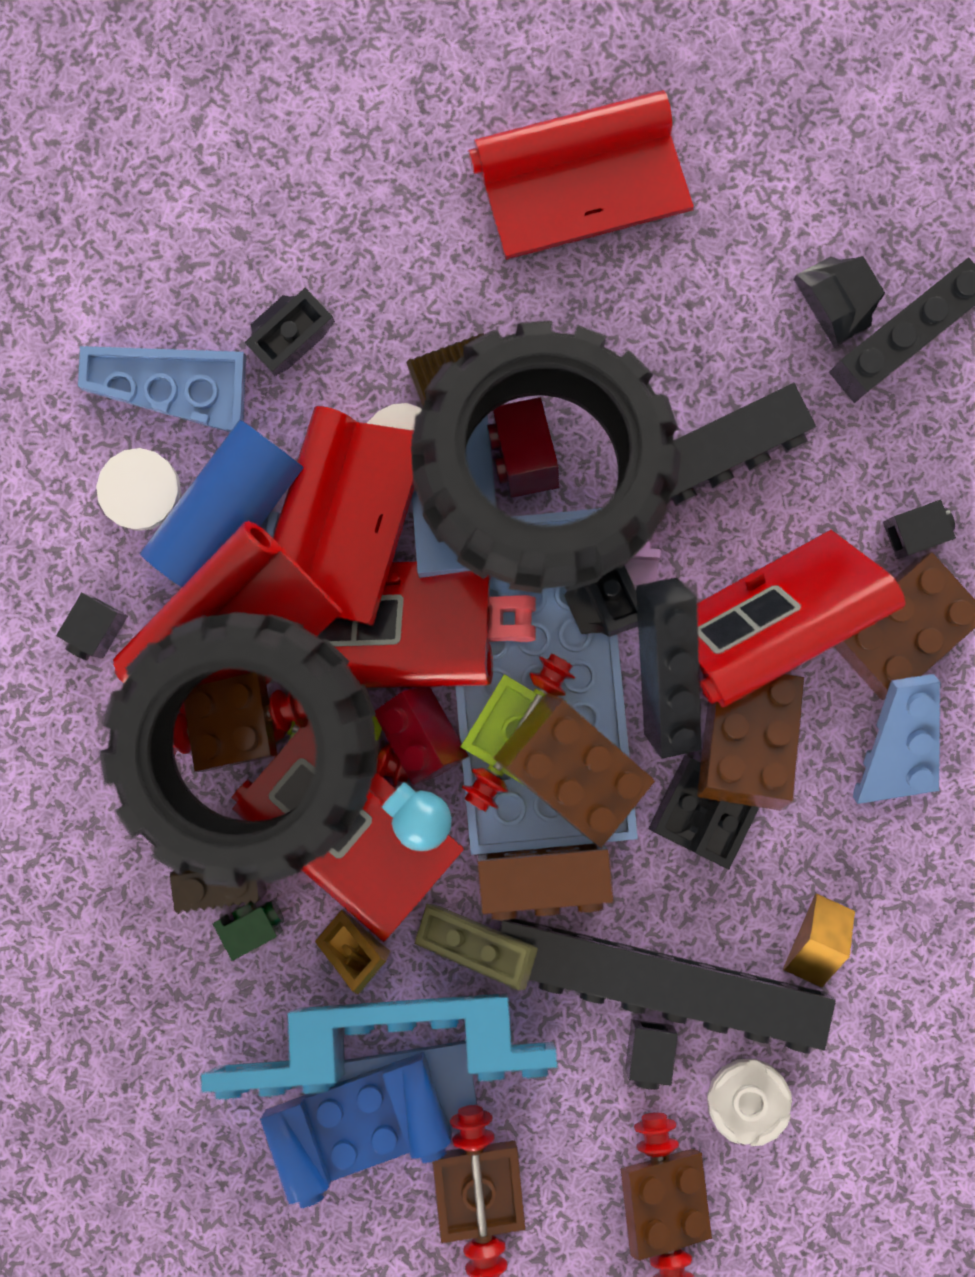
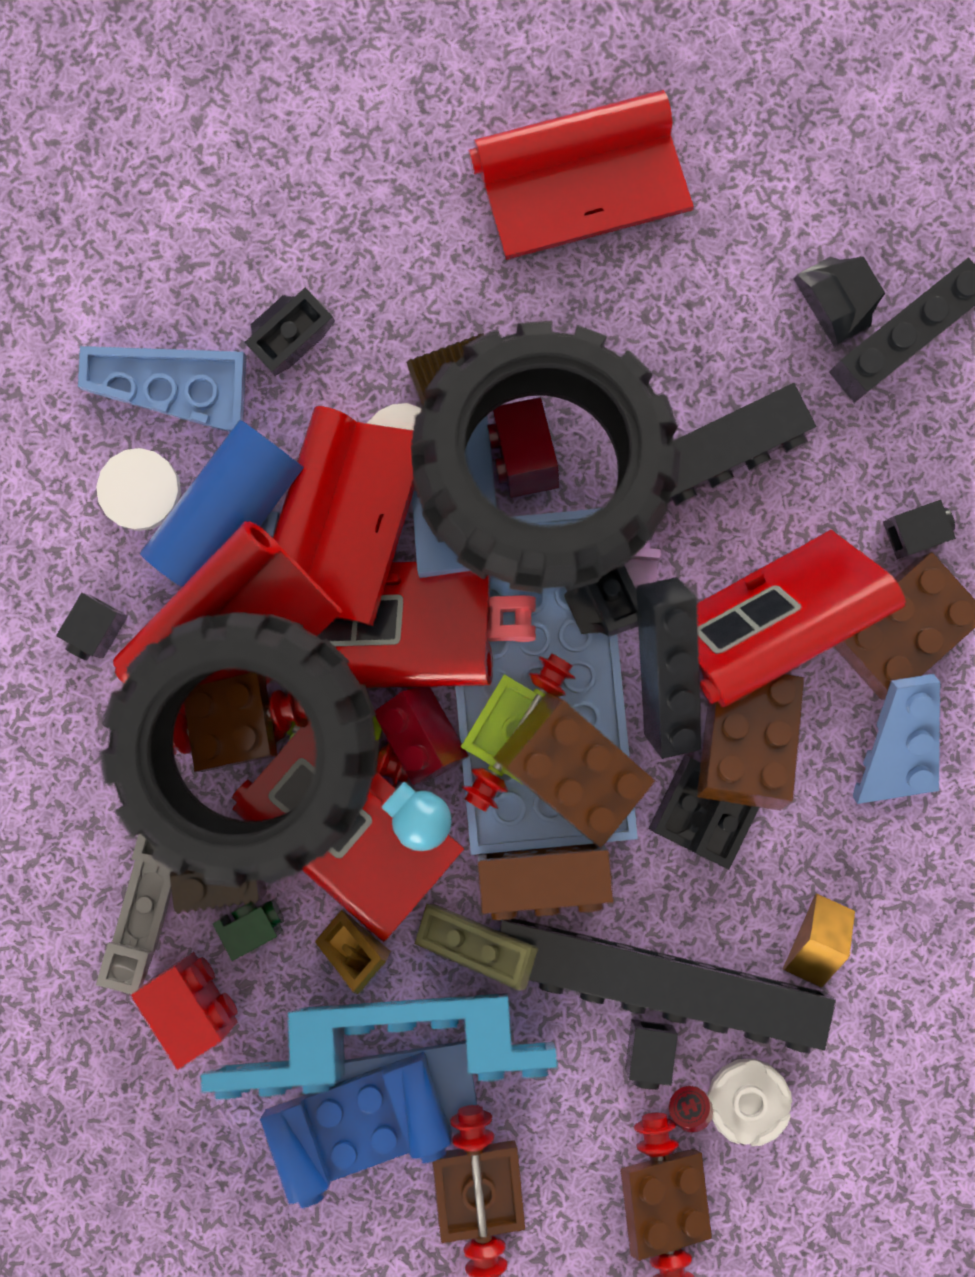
(138, 924): none -> light grey slope
(186, 1009): none -> red brick
(691, 1109): none -> dark red tile

